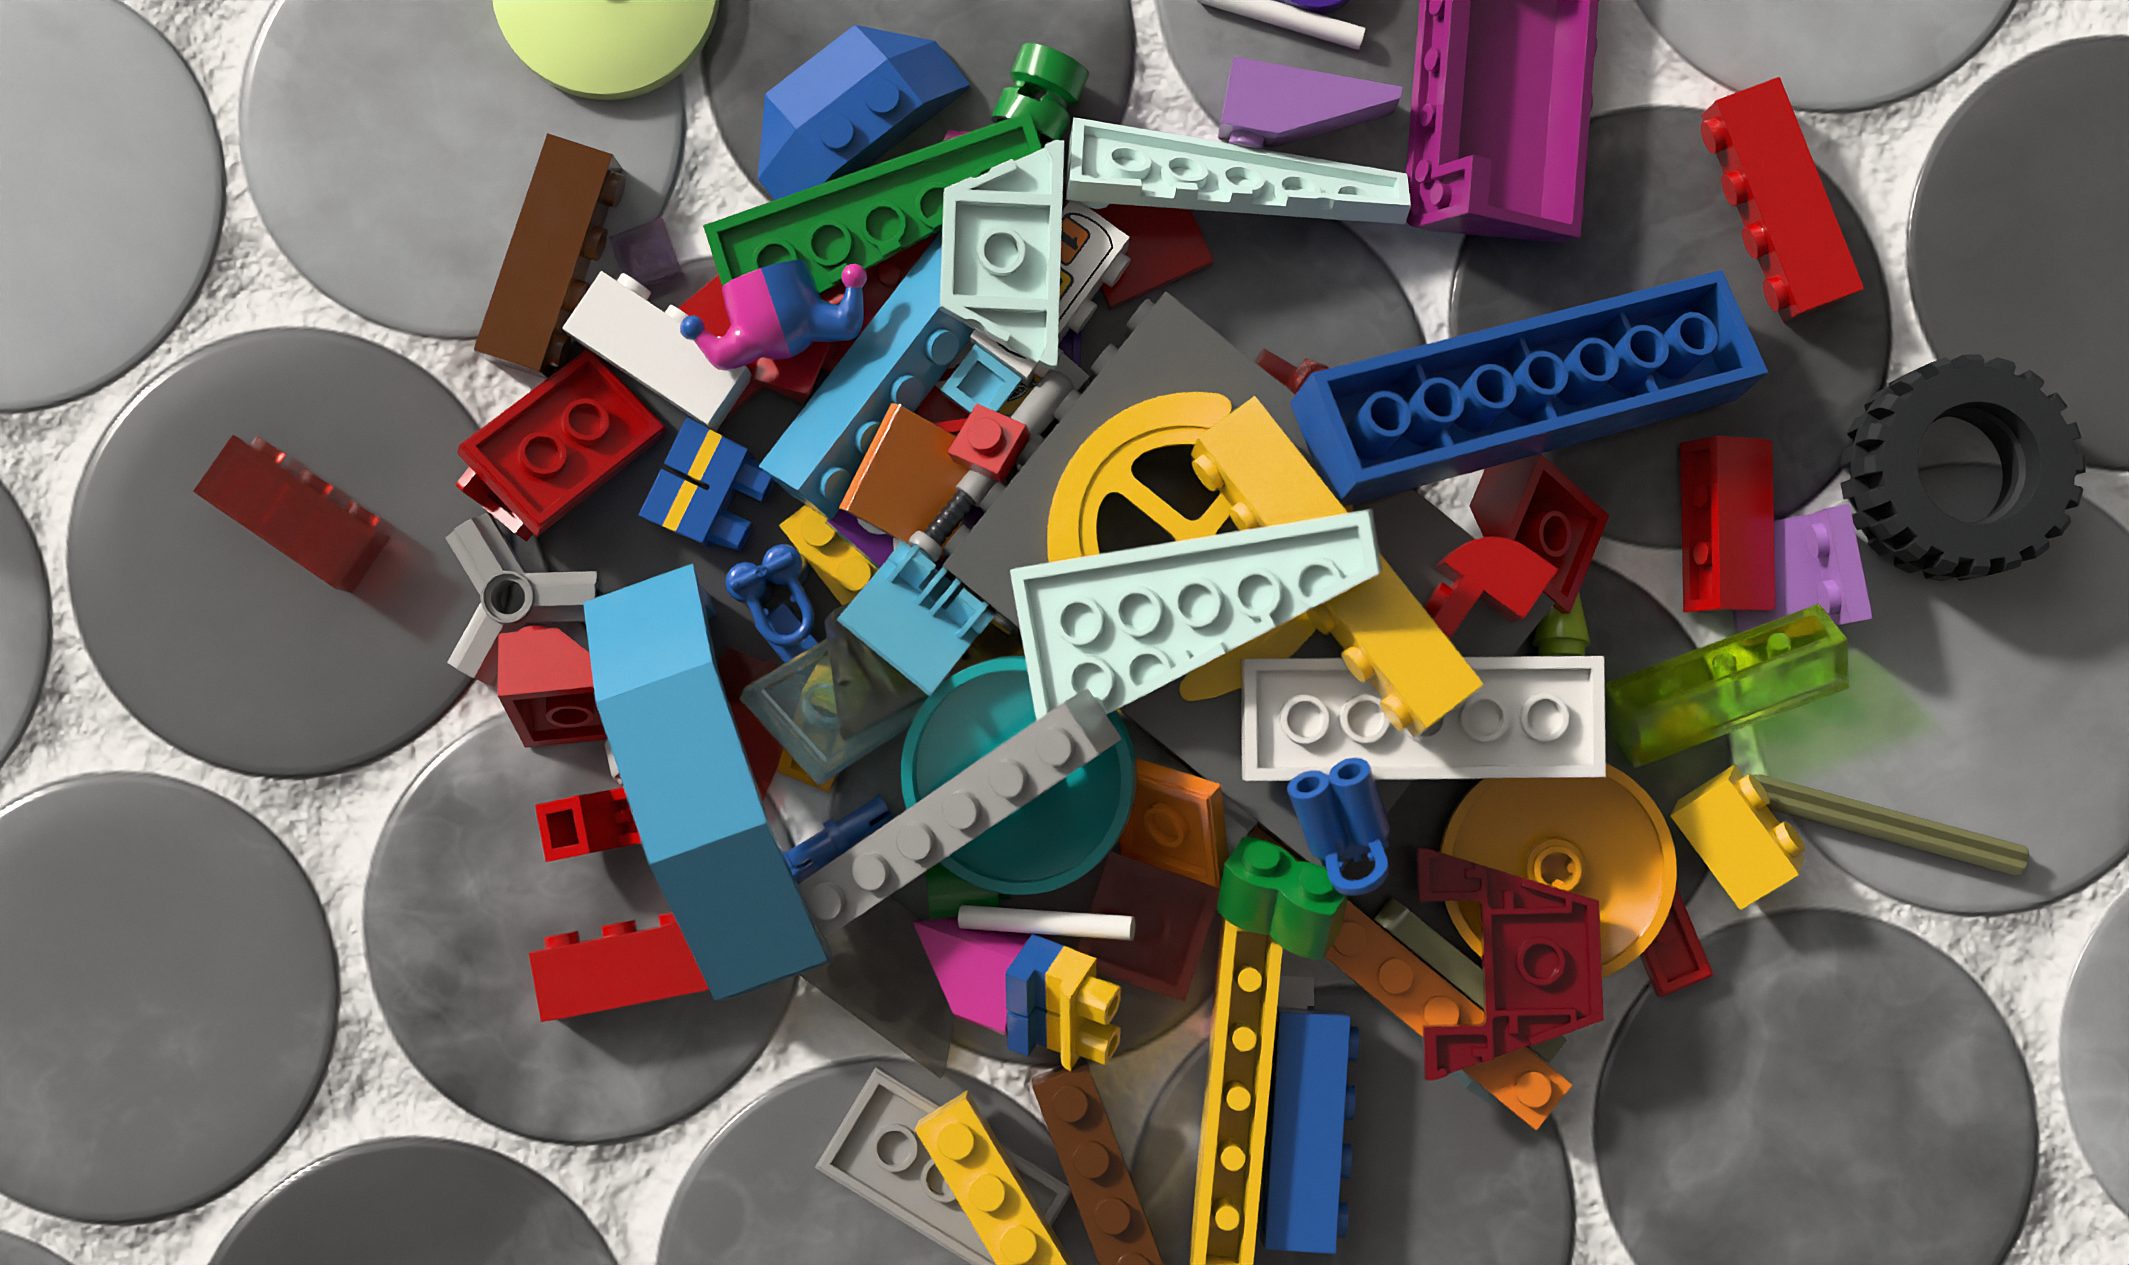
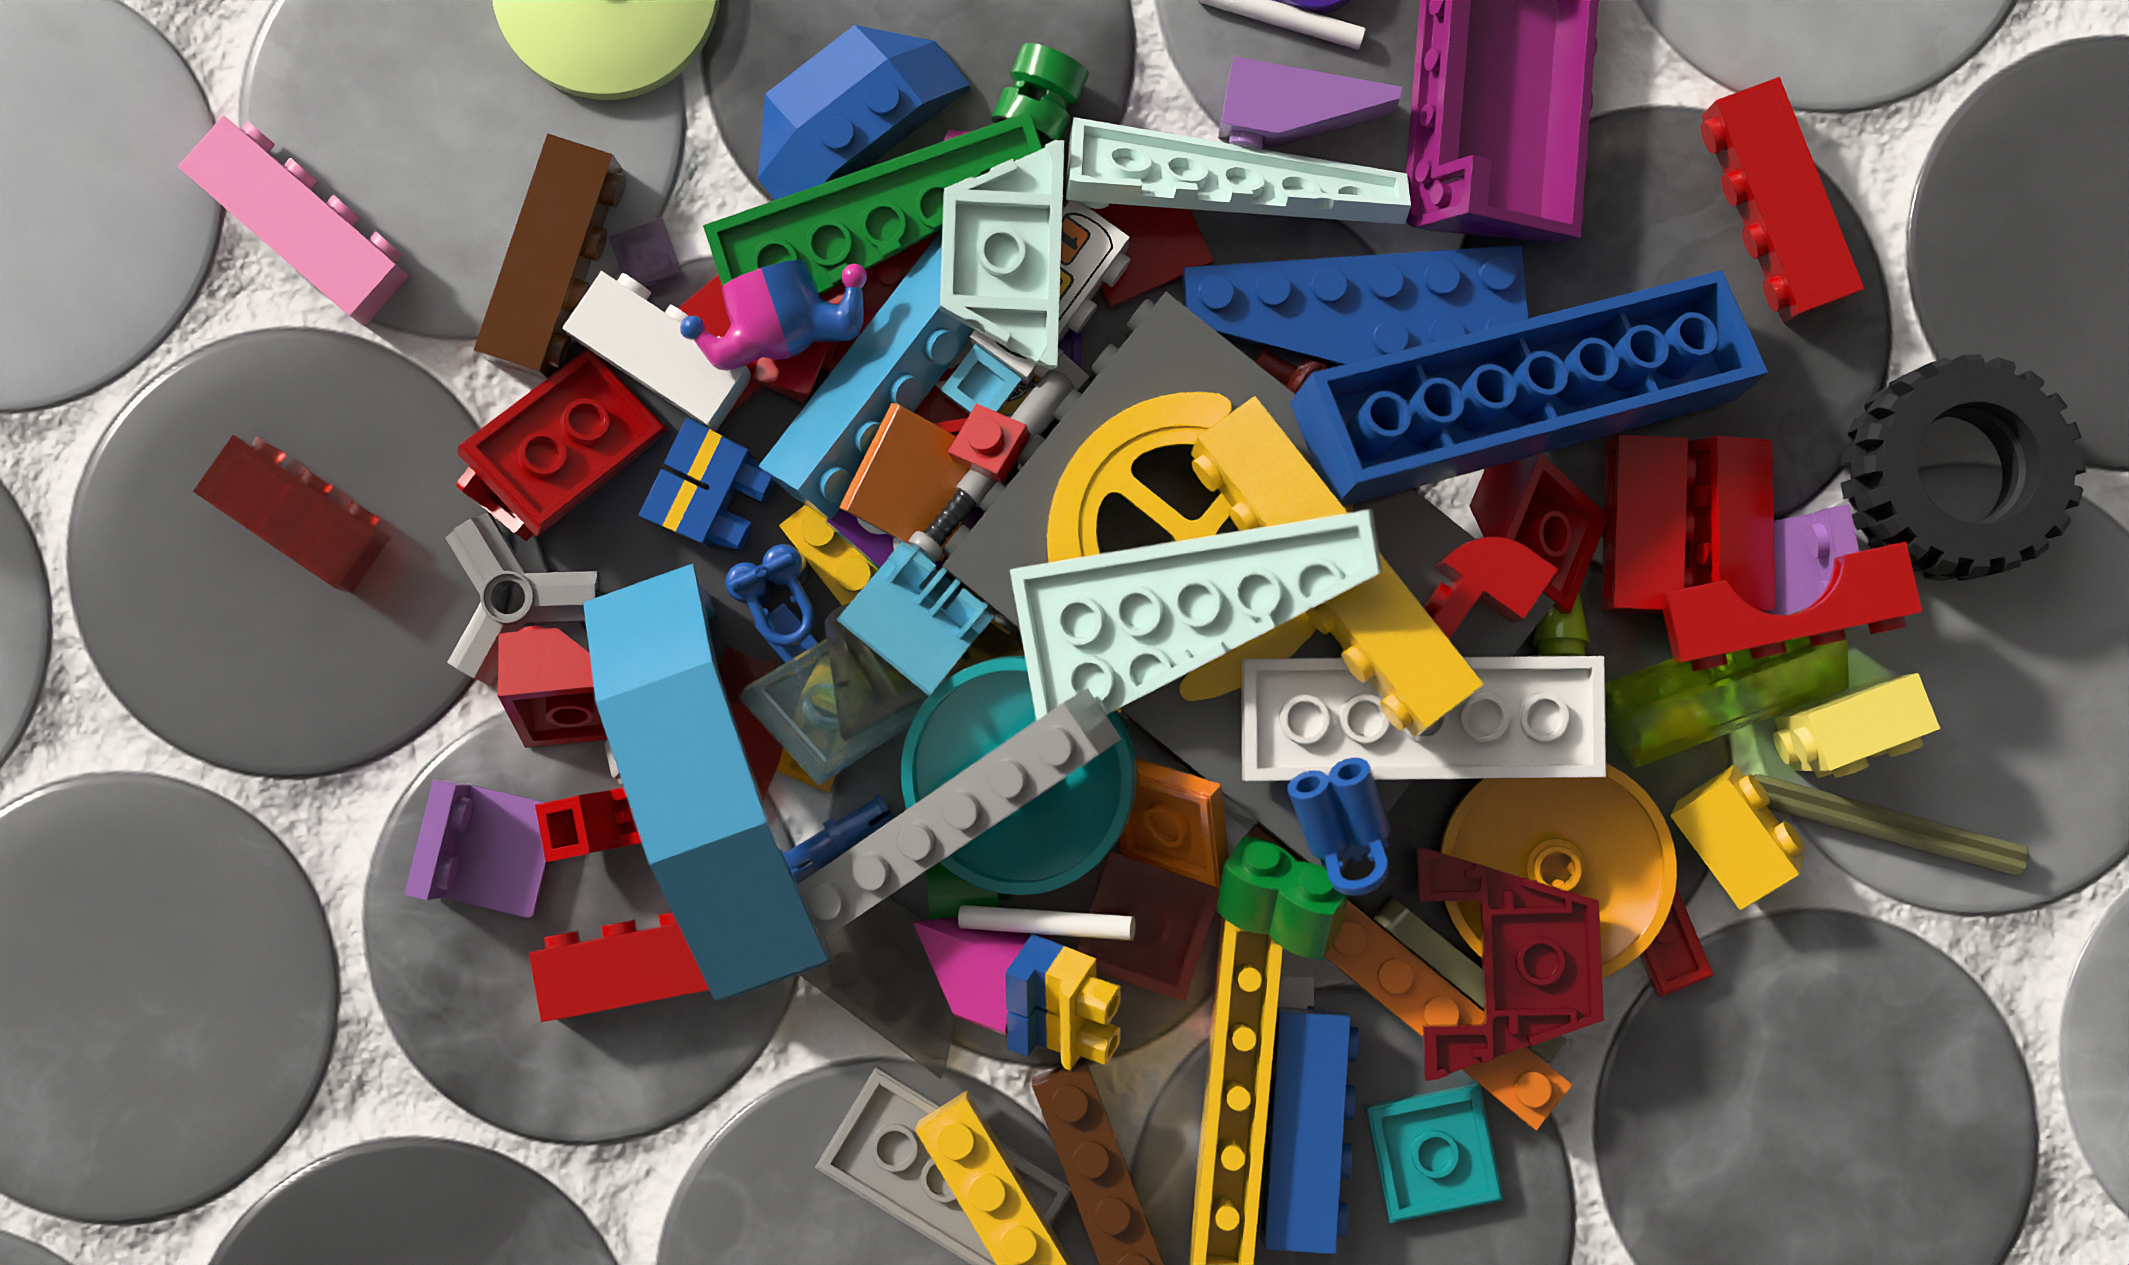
(295, 221): none -> bright pink brick
(479, 849): none -> medium lavender bracket
(1360, 304): none -> blue wing
(1433, 1153): none -> teal tile
(1646, 521): none -> red brick
(1854, 724): none -> light yellow brick
(1863, 588): none -> red arch

